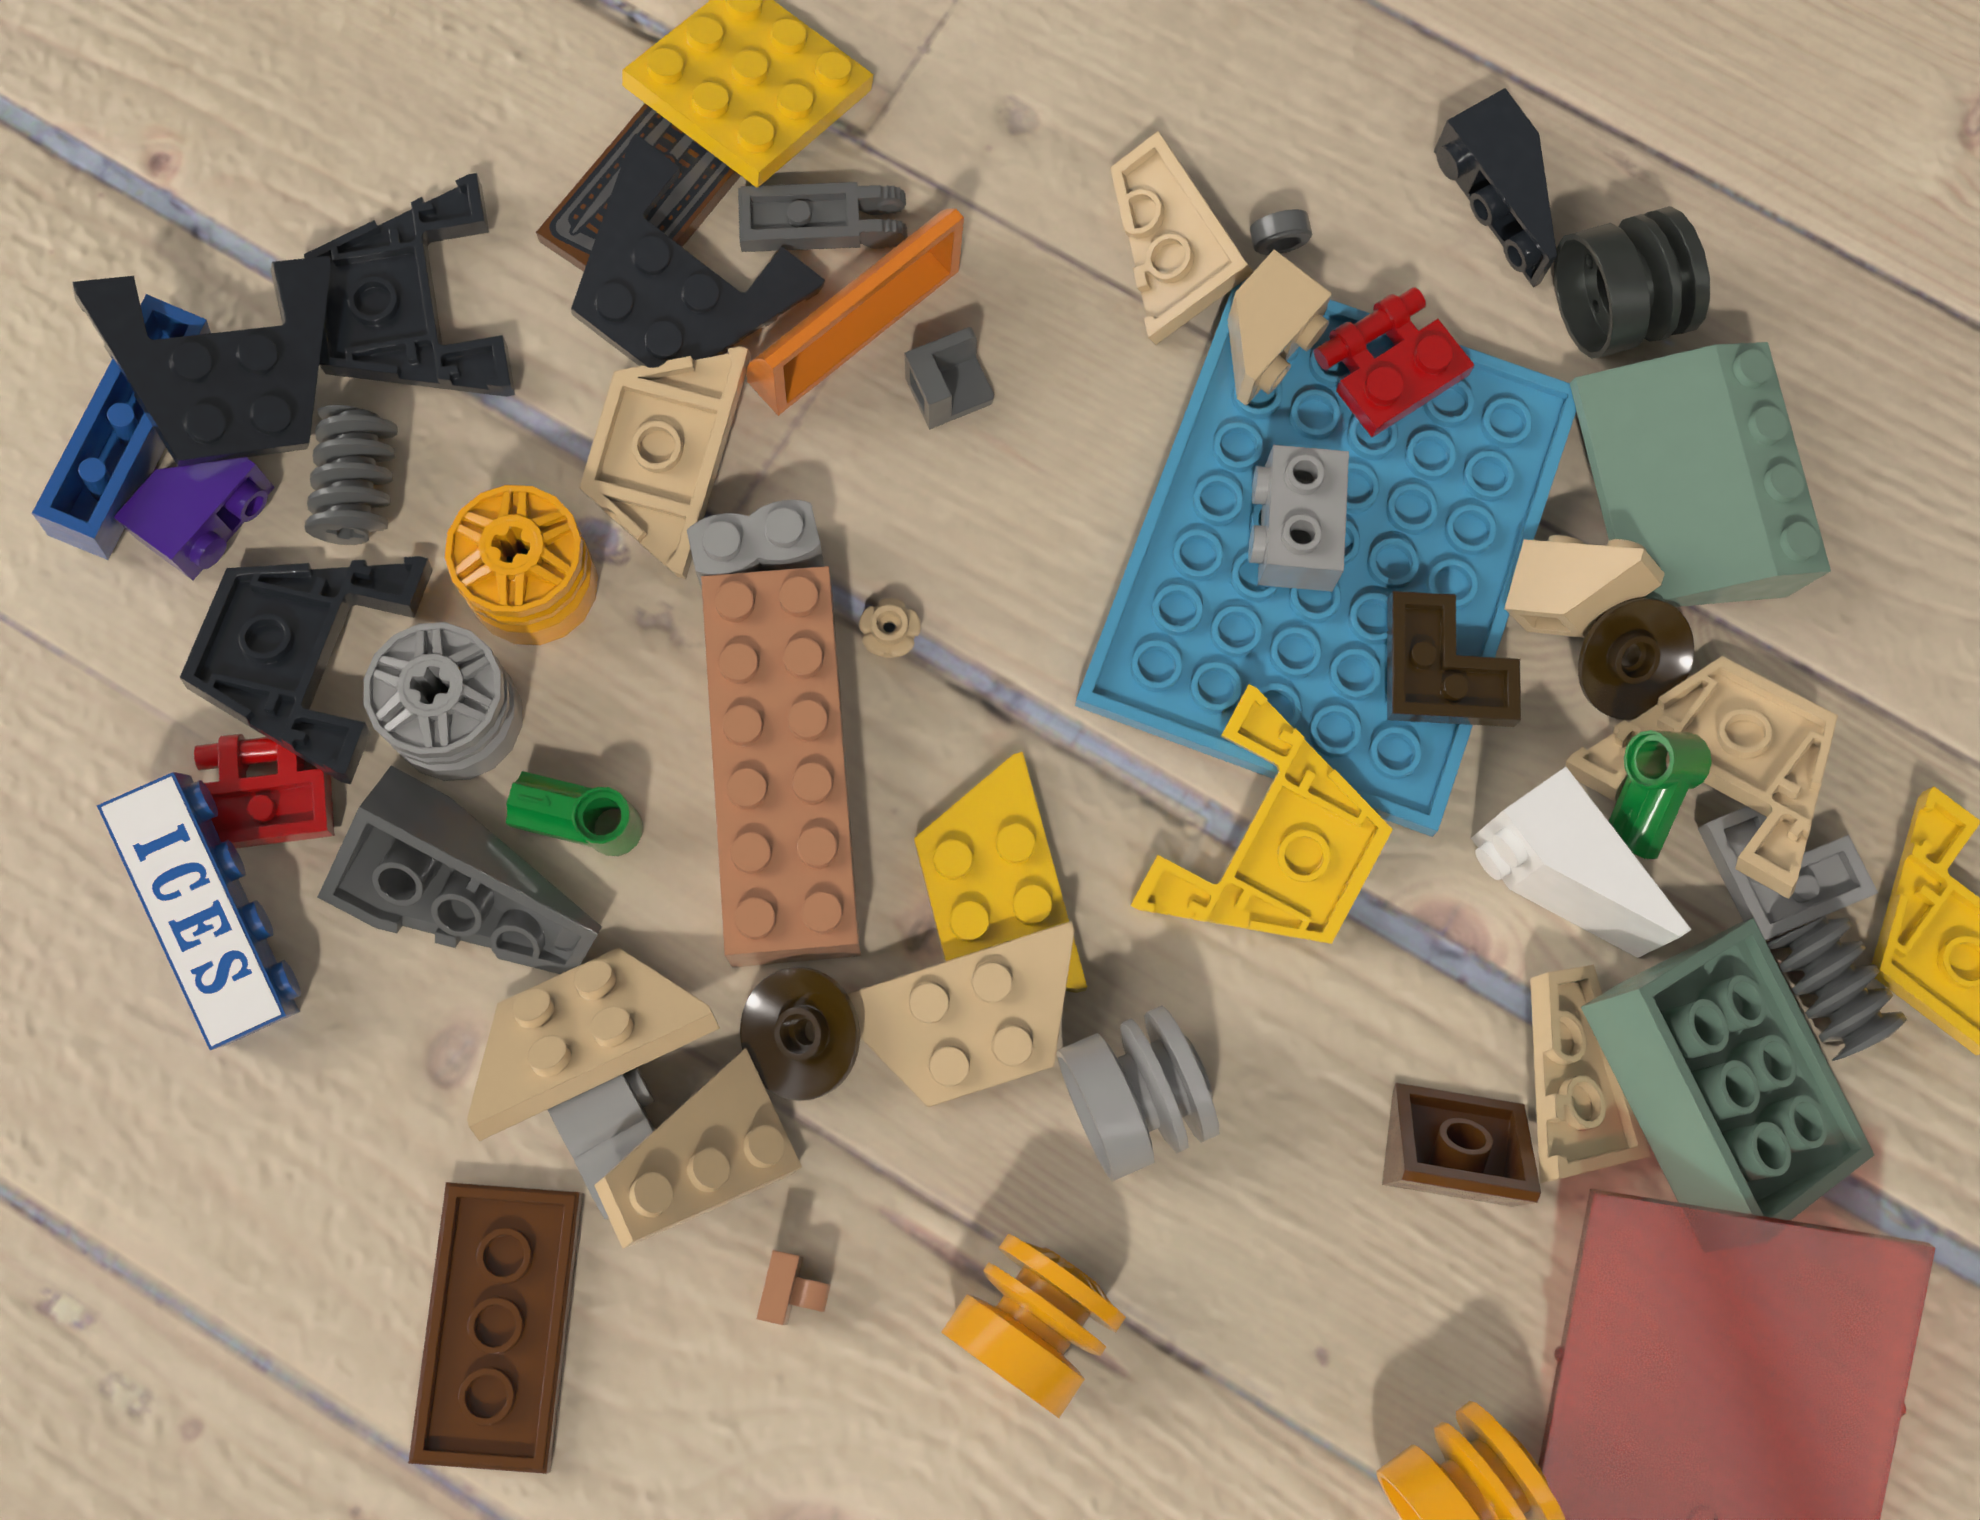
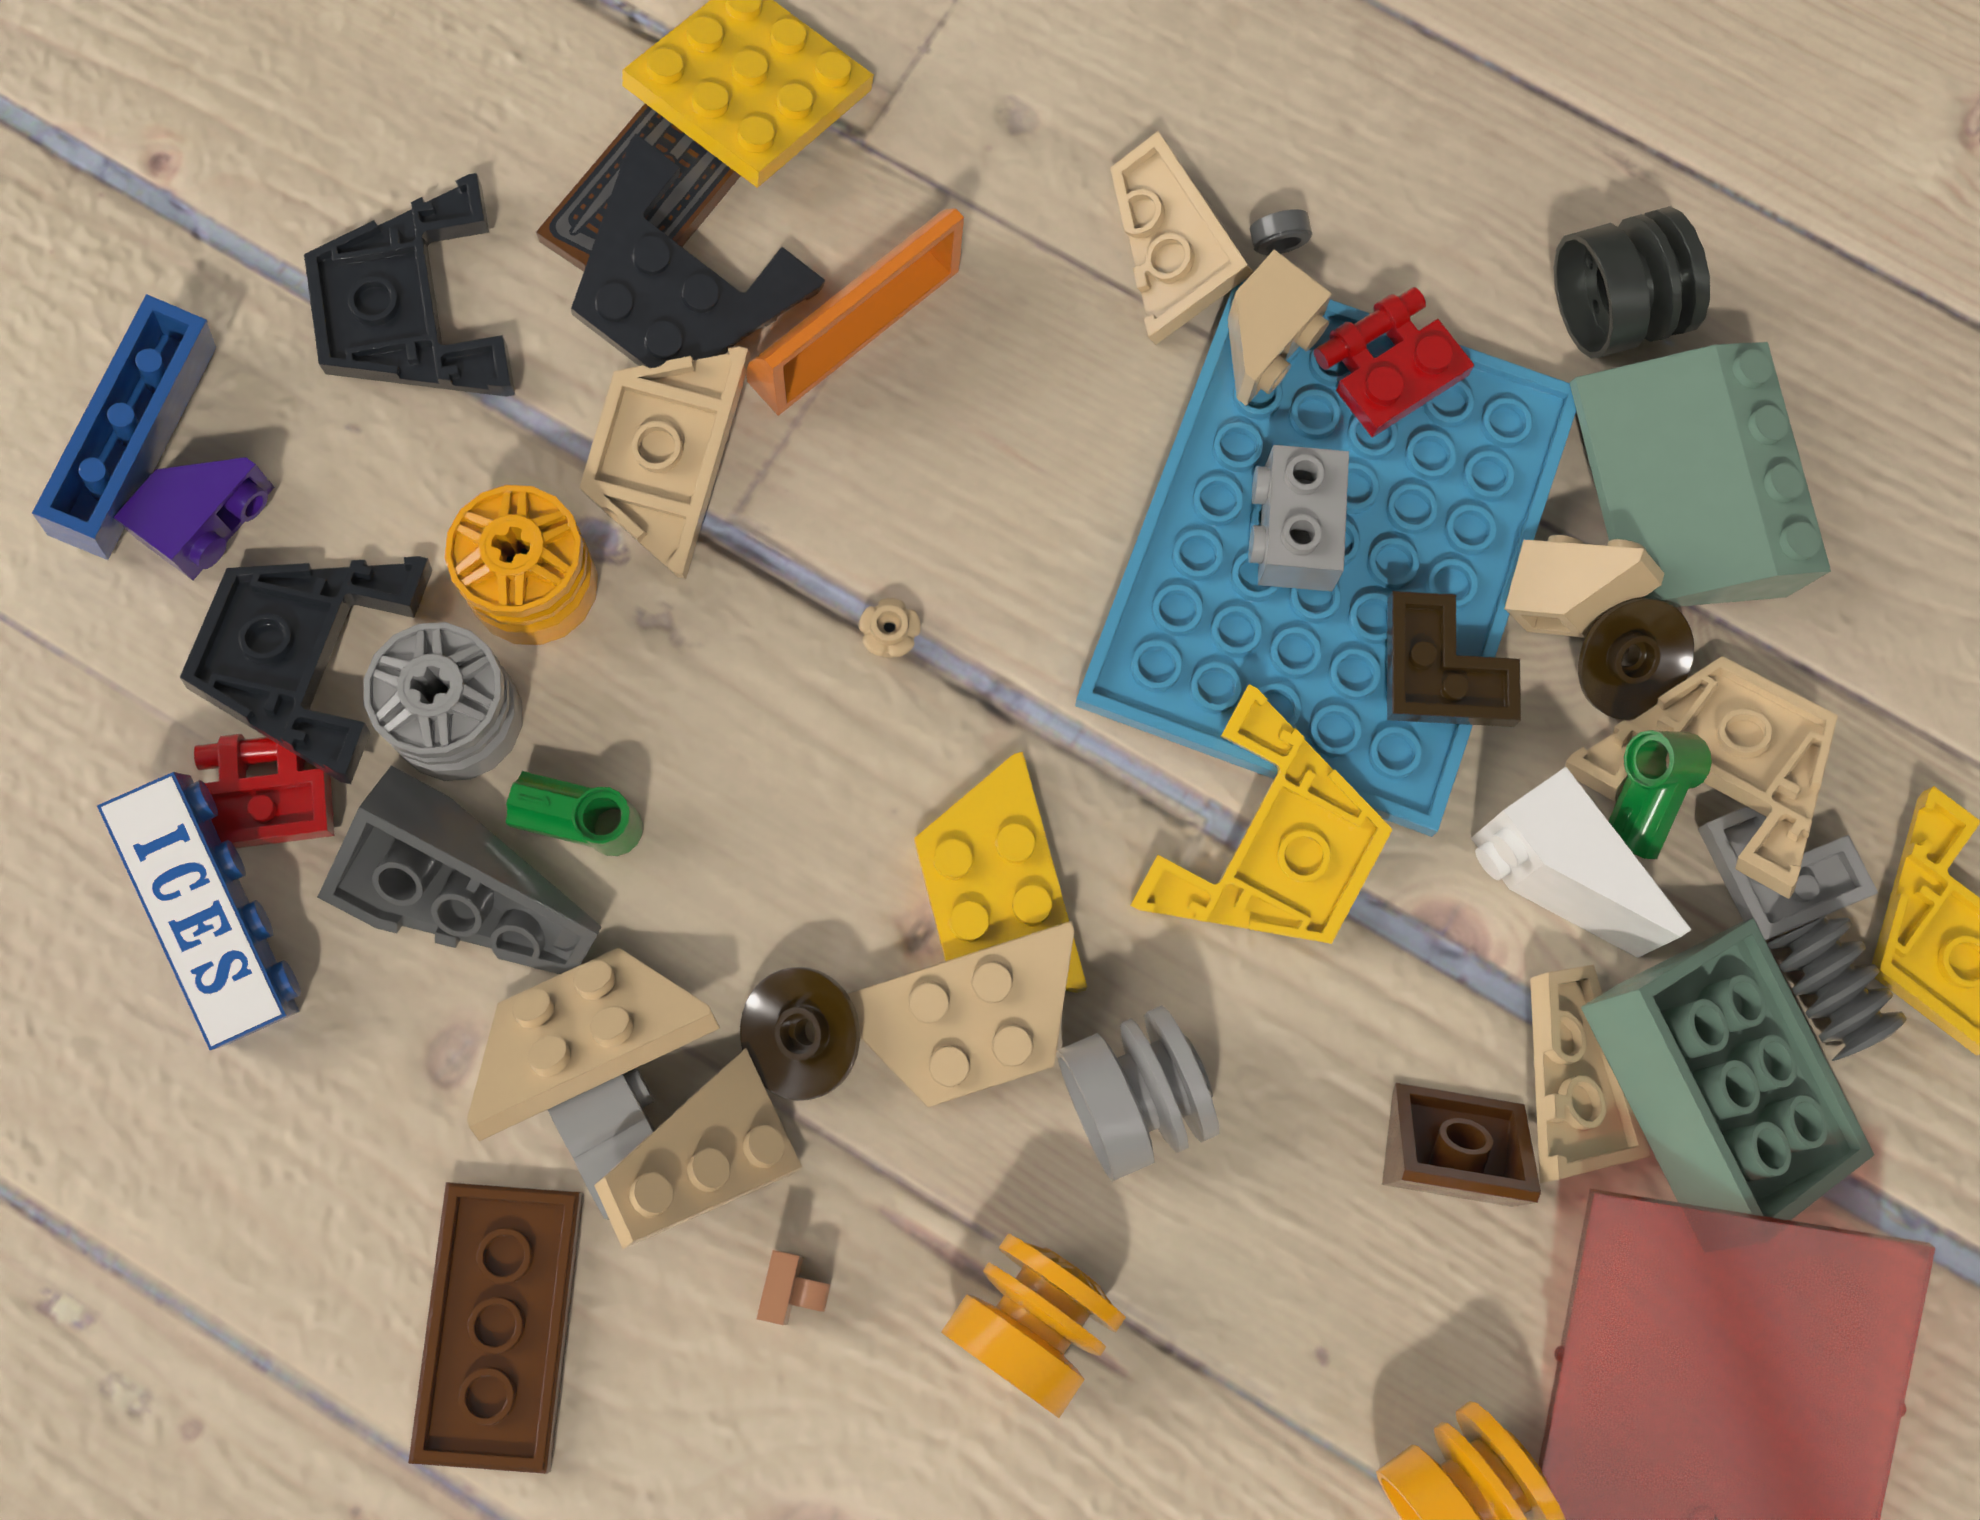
(222, 389): black wing -> none
(348, 474): dark grey piece -> none
(769, 539): light grey brick -> none
(779, 768): nougat brick -> none
(819, 216): dark grey hinge -> none
(947, 378): dark grey panel -> none
(1501, 170): black slope -> none

